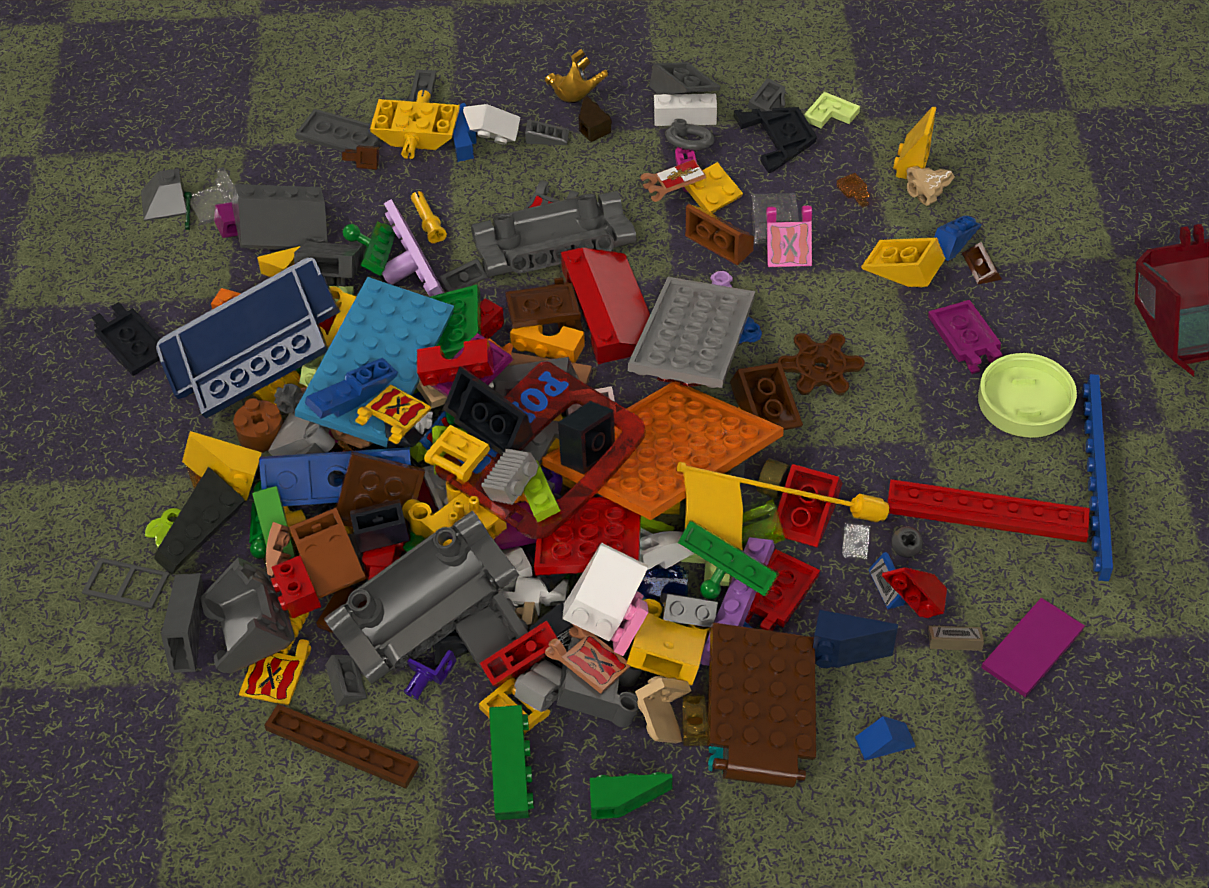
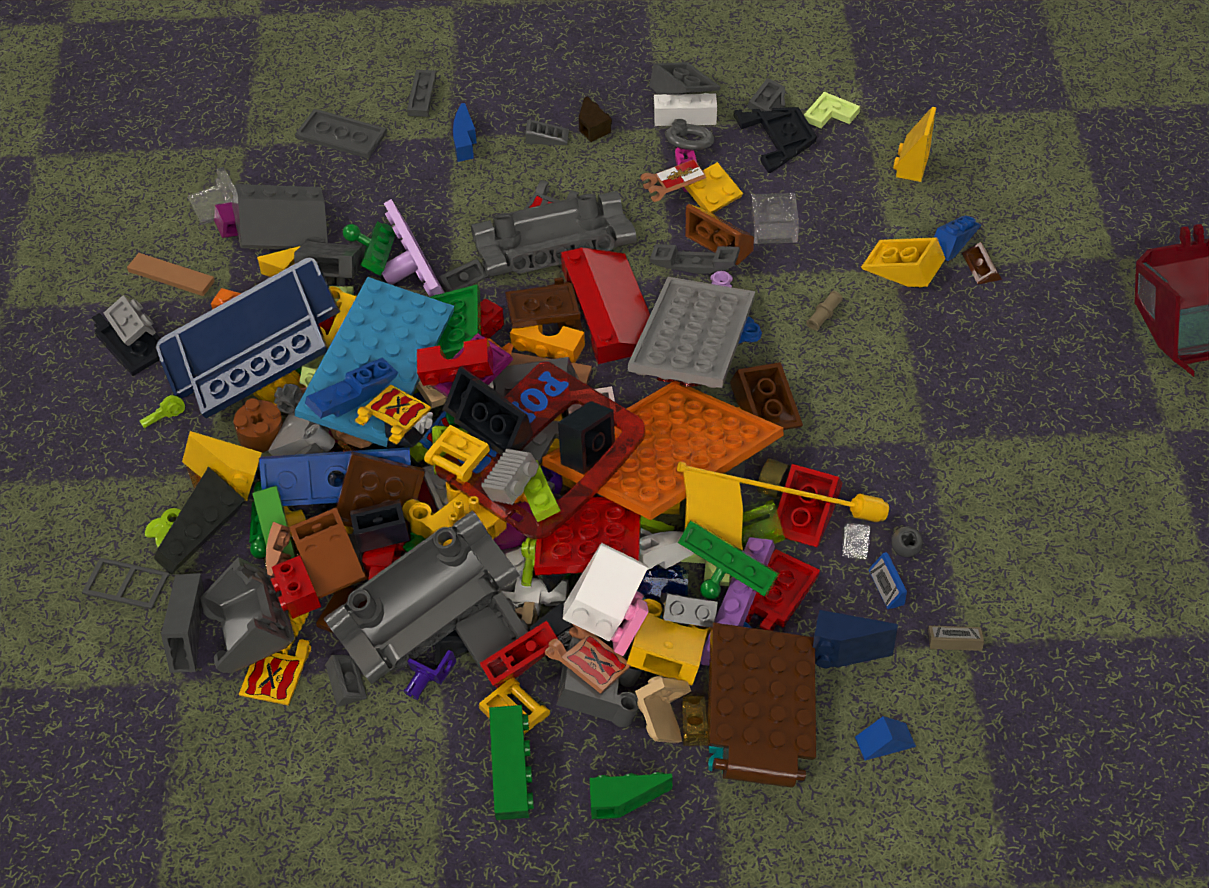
(129, 320): none -> light grey bracket
(163, 196): slope -> none
(169, 407): none -> lime plate
(171, 274): none -> medium nougat tile
(187, 195): dark green hinge -> none
(342, 746): reddish brown plate -> none
(365, 156): reddish brown plate -> none
(414, 123): yellow slope -> none
(430, 222): yellow pin -> none
(492, 123): white slope -> none
(528, 551): none -> lime plate
(539, 685): light grey brick -> none
(575, 85): pearl gold piece -> none
(694, 262): none -> dark grey slope
(789, 241): flag -> none
(824, 310): none -> dark tan pin
(826, 353): reddish brown plate -> none
(854, 186): clear orange plate -> none
(919, 590): red slope -> none
(927, 184): tan rock -> none
(966, 334): magenta tile -> none
(988, 510): red plate -> none
(1027, 395): yellowish green piece -> none
(1033, 647): magenta tile -> none
(1098, 482): blue plate -> none

